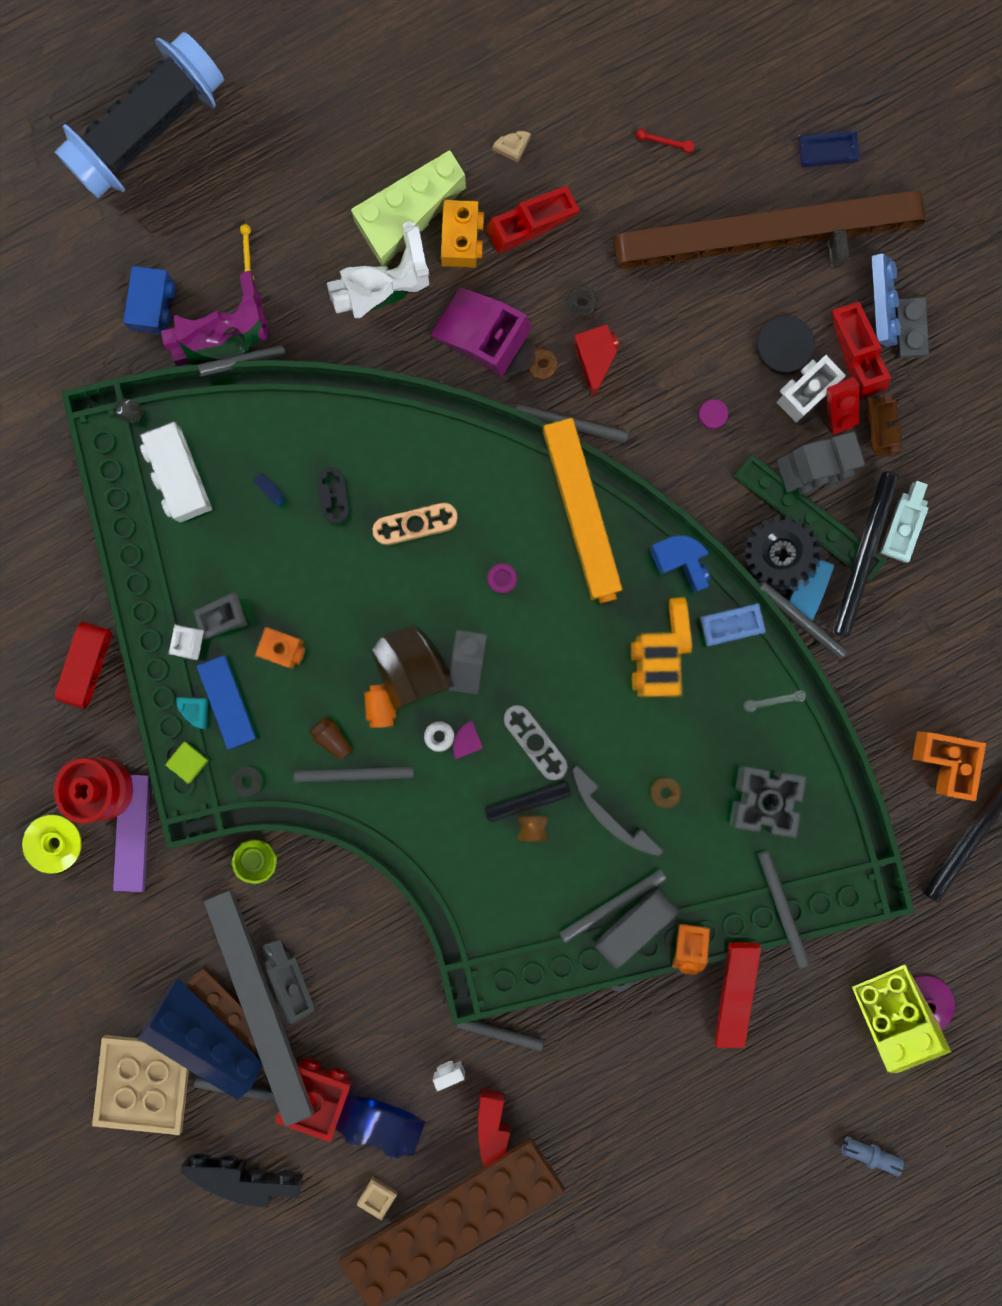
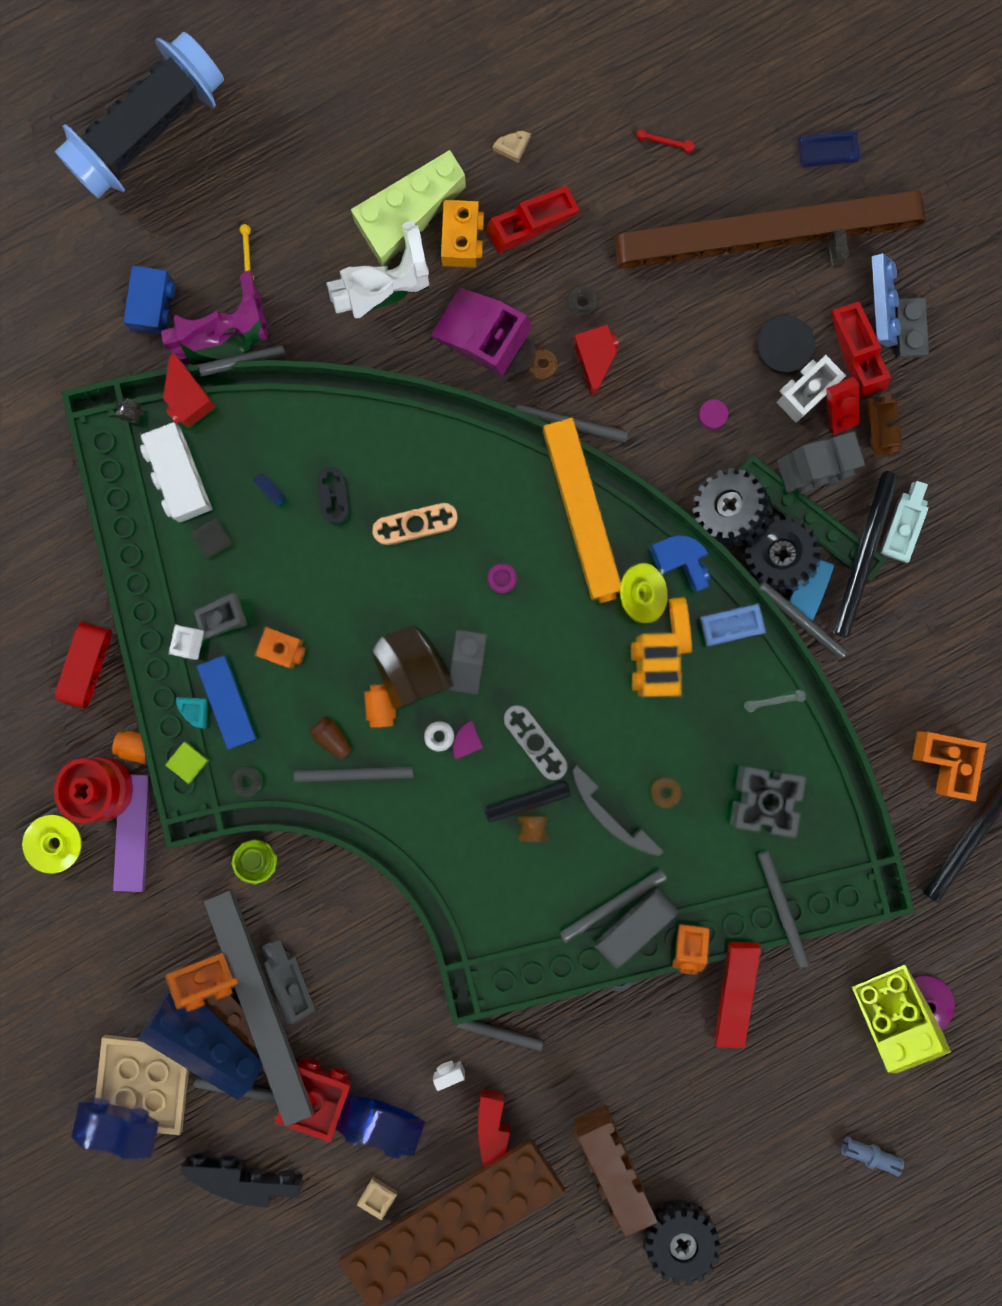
(115, 1129): none -> clear blue brick
(129, 747): none -> orange brick
(184, 395): none -> red slope
(200, 981): none -> orange bracket
(212, 538): none -> clear smoke tile
(614, 1170): none -> reddish brown wedge
(644, 593): none -> neon yellow dish
(682, 1223): none -> black bush
(750, 511): none -> black bush

